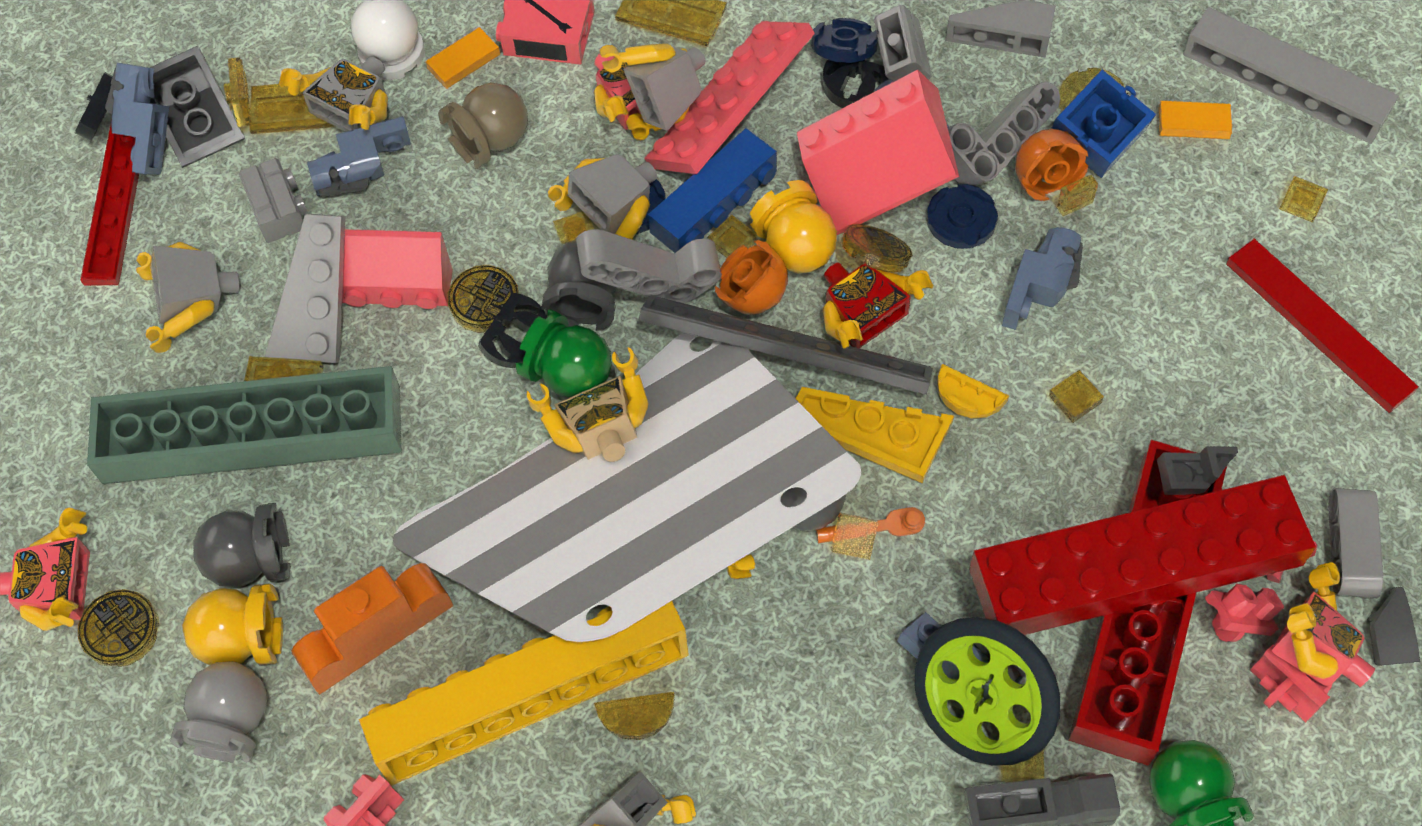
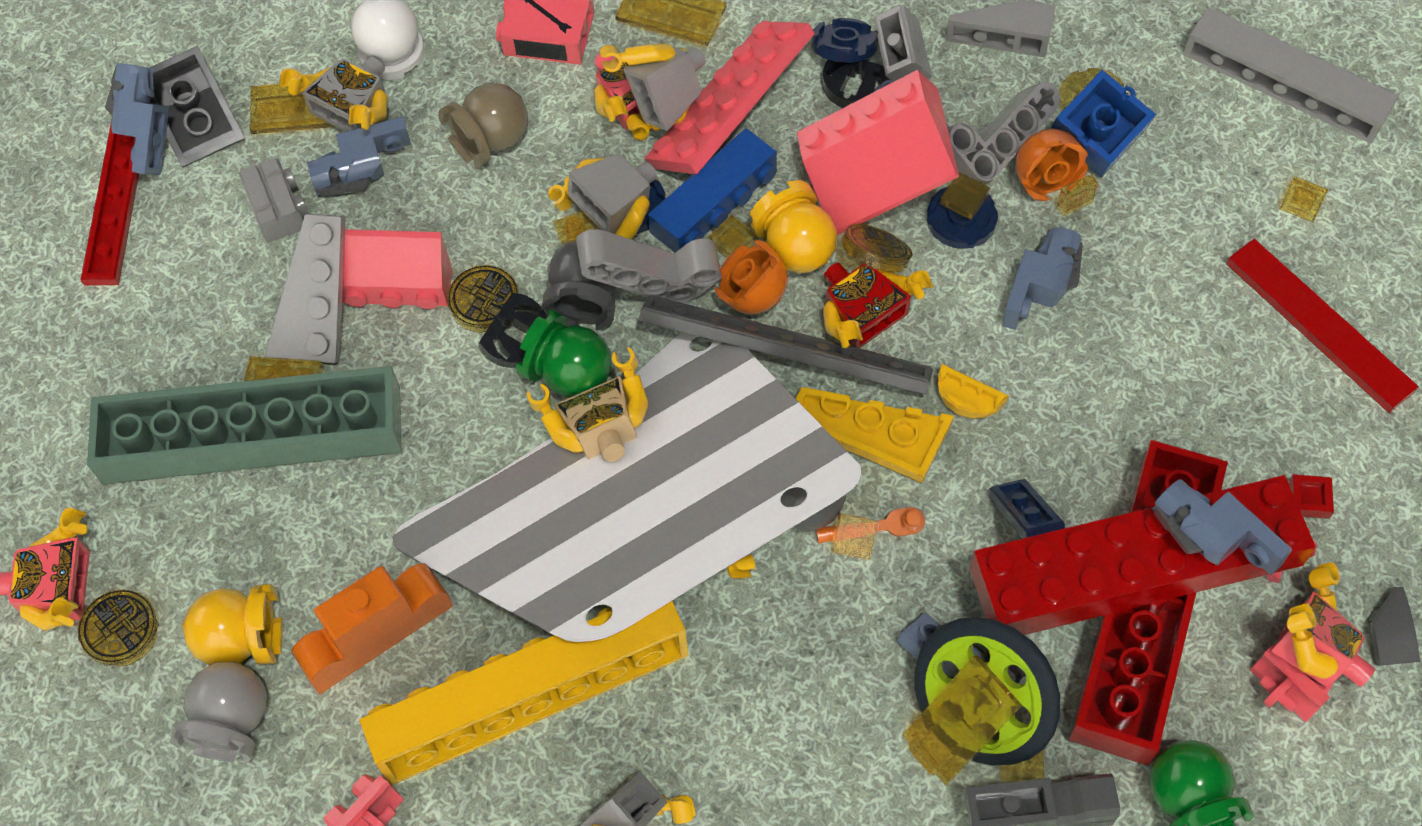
(95, 110): black piece -> none
(184, 289): light grey torso -> none
(237, 91): clear yellow plate -> none
(239, 547): dark grey tile -> none
(462, 57): light orange tile -> none
(636, 716): clear yellow plate -> none
(961, 720): none -> clear yellow piece
(965, 196): none -> clear yellow tile
(1025, 508): none -> dark blue tile
(1076, 396): clear yellow plate -> none
(1193, 471): dark grey slope -> none
(1195, 119): light orange tile -> none
(1218, 528): none -> sand blue plate
(1244, 612): coral hips -> none
(1313, 495): none -> red plate
(1356, 542): light grey beam -> none

